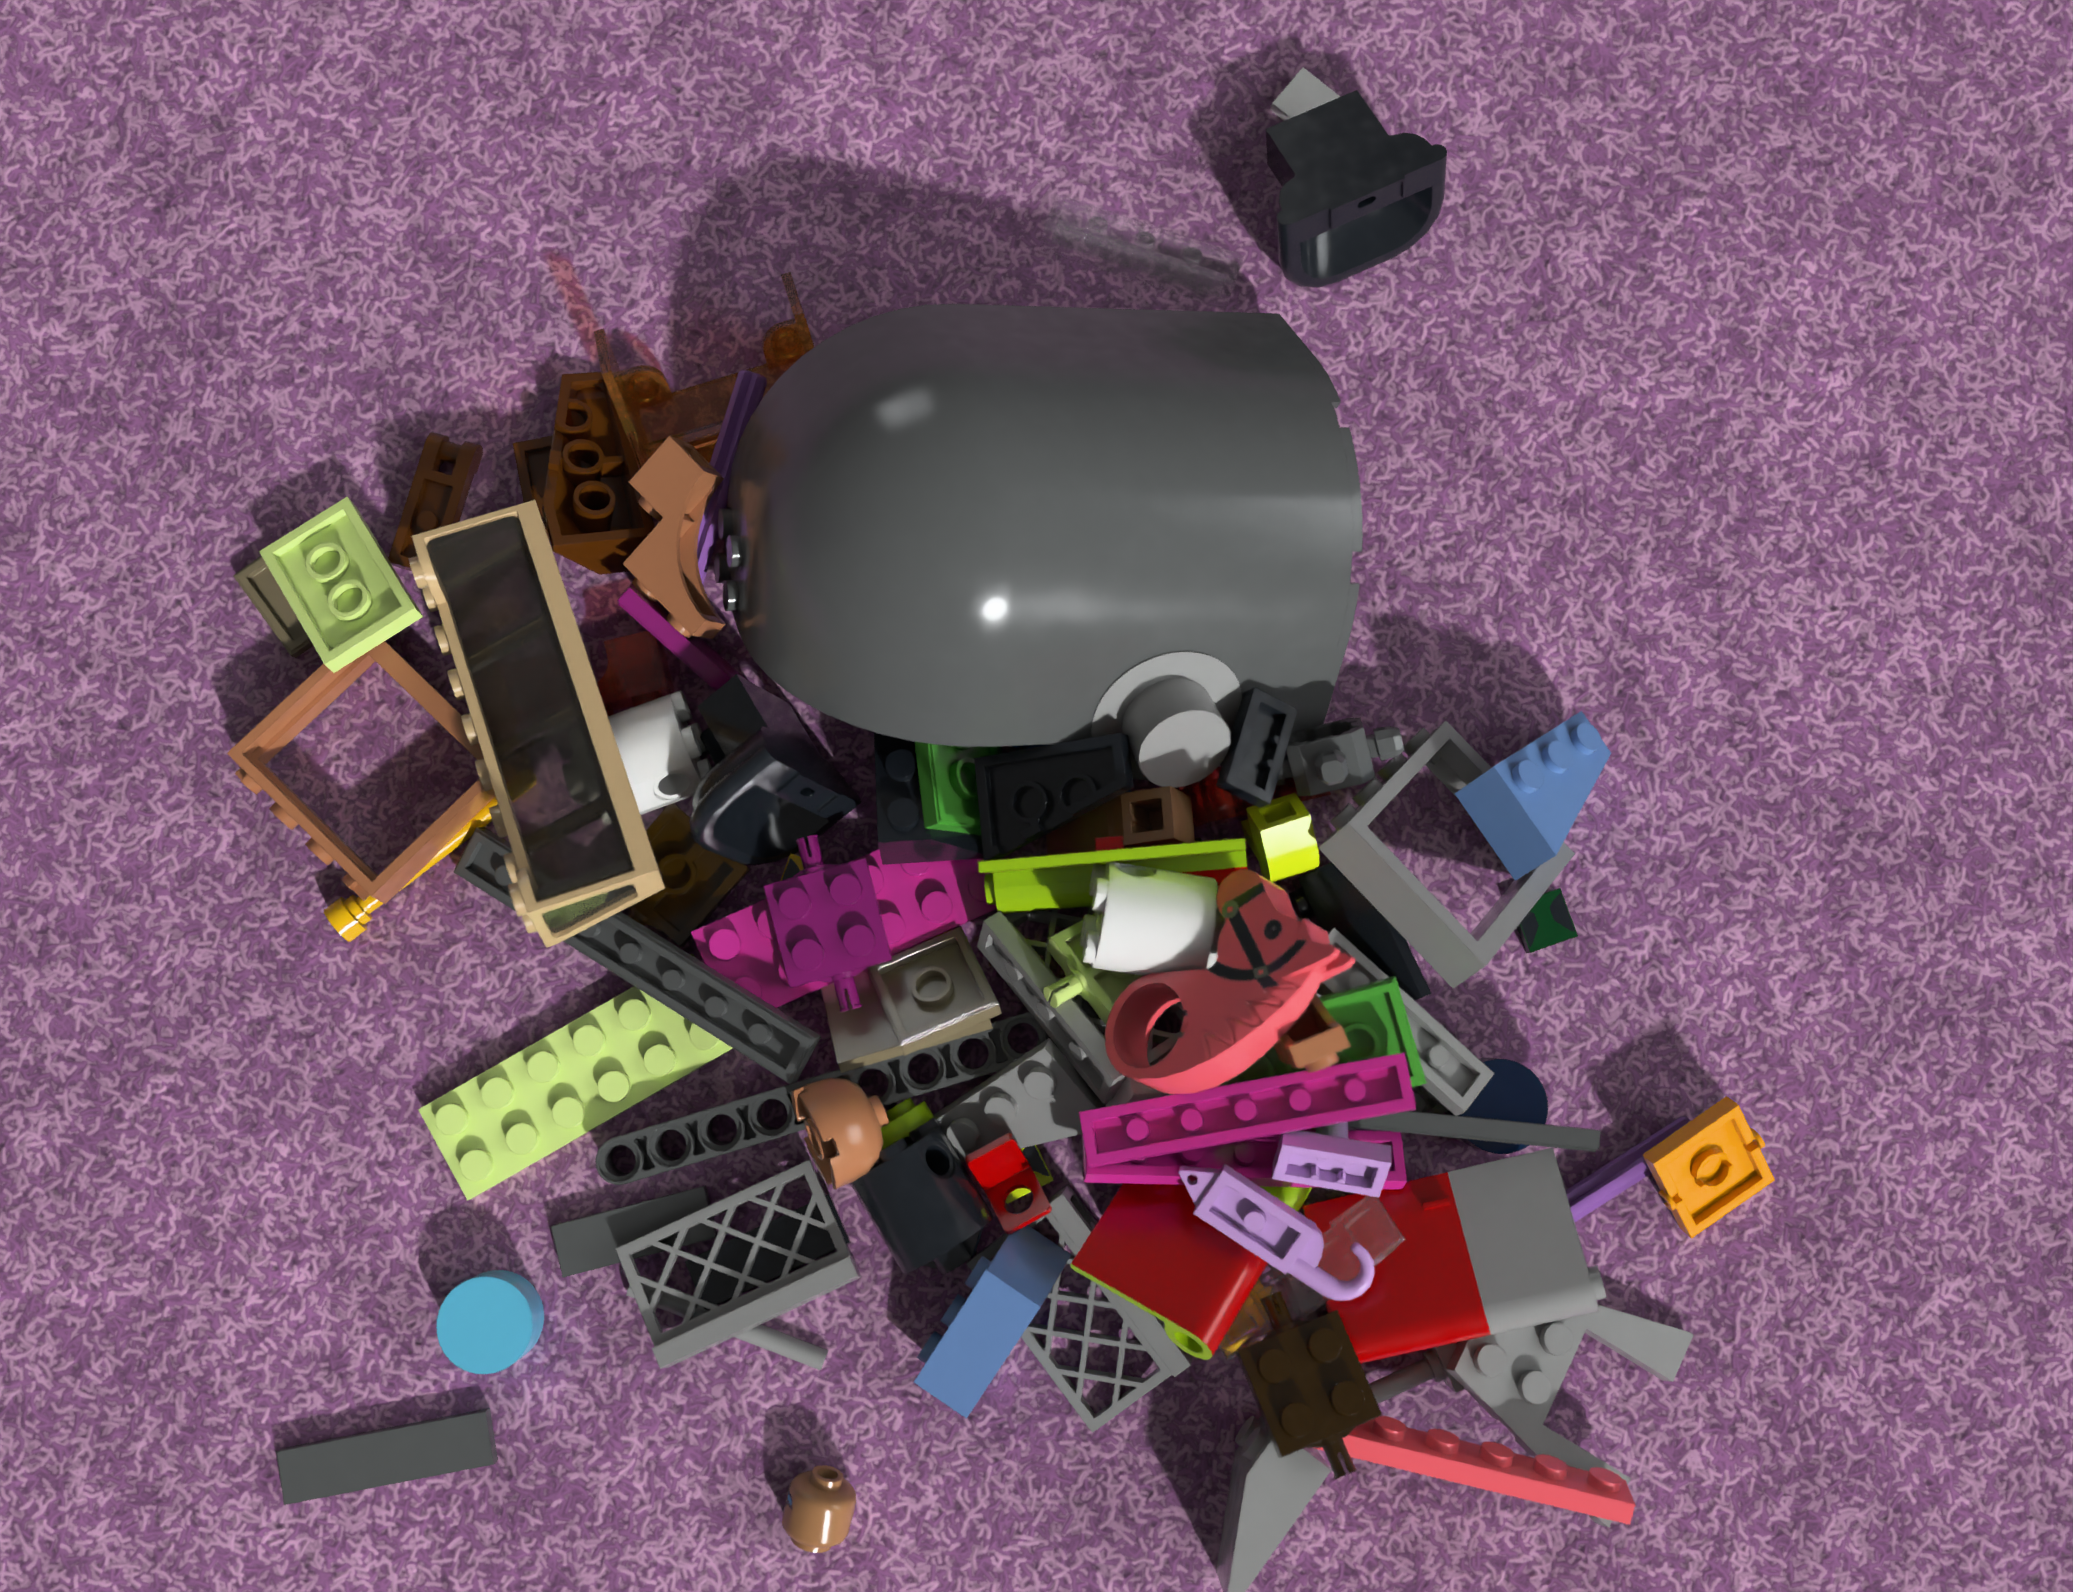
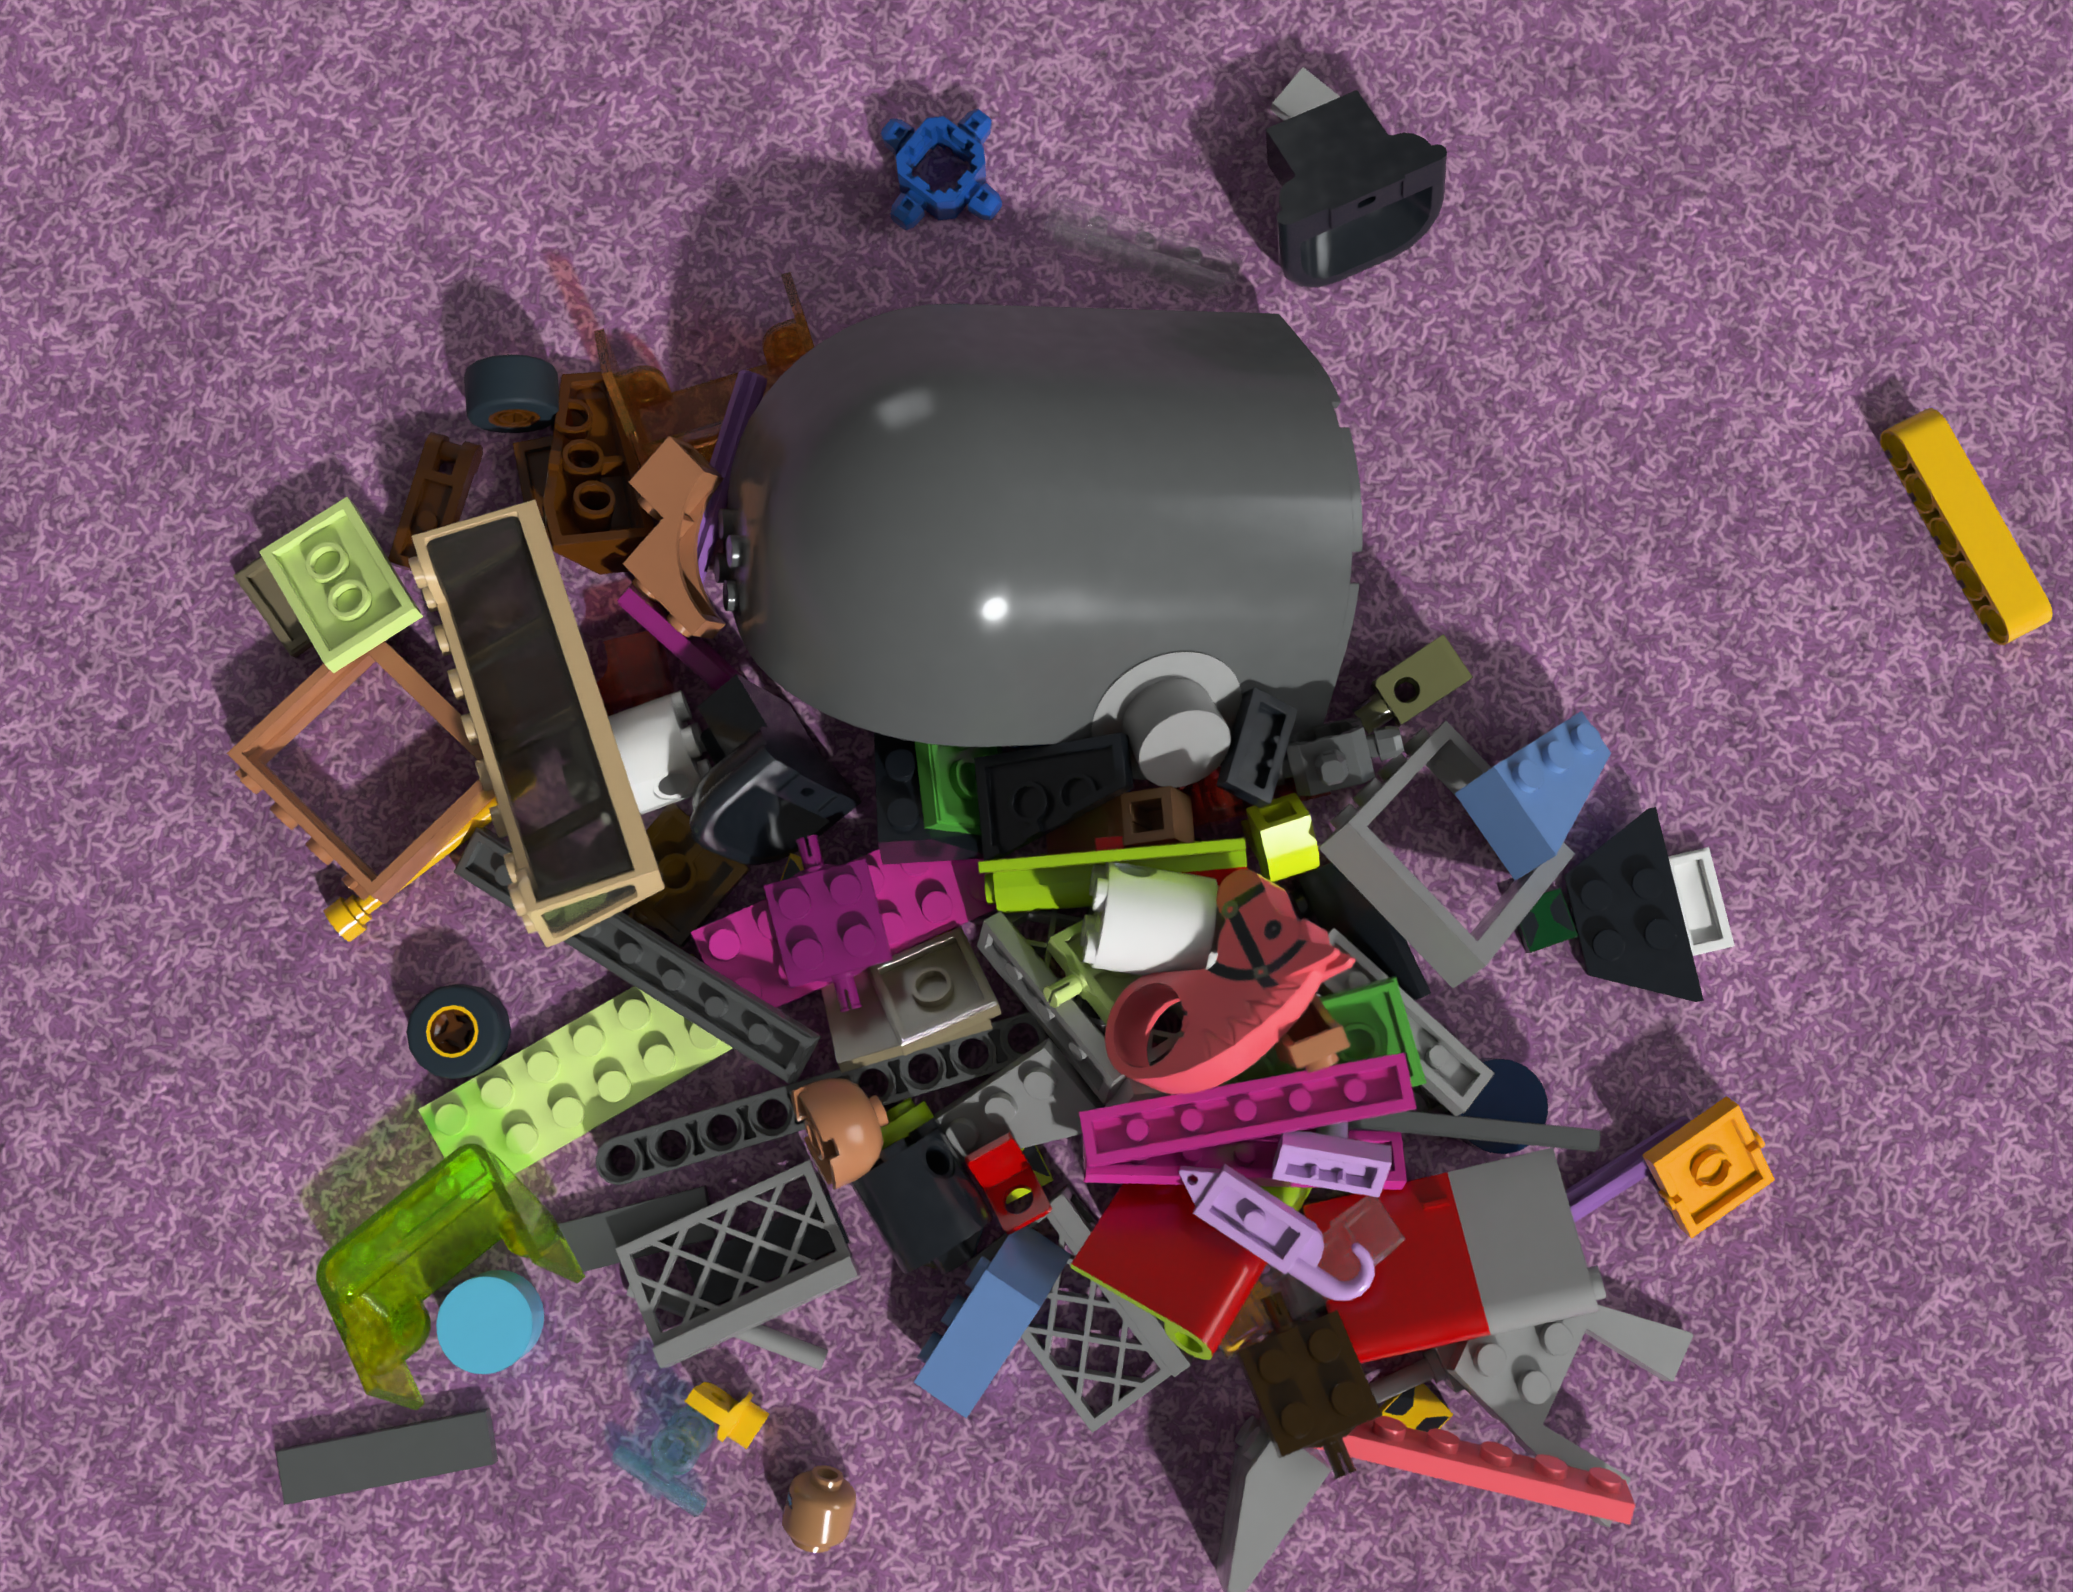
(415, 1246): none -> clear neon green windscreen
(439, 1035): none -> black wheel
(511, 393): none -> black wheel
(674, 1453): none -> clear light blue piece
(736, 1419): none -> yellow piece
(966, 143): none -> blue piece
(1417, 1409): none -> yellow tile
(1432, 672): none -> olive torso
(1632, 913): none -> black wing
(1701, 901): none -> white tile
(1968, 525): none -> yellow beam

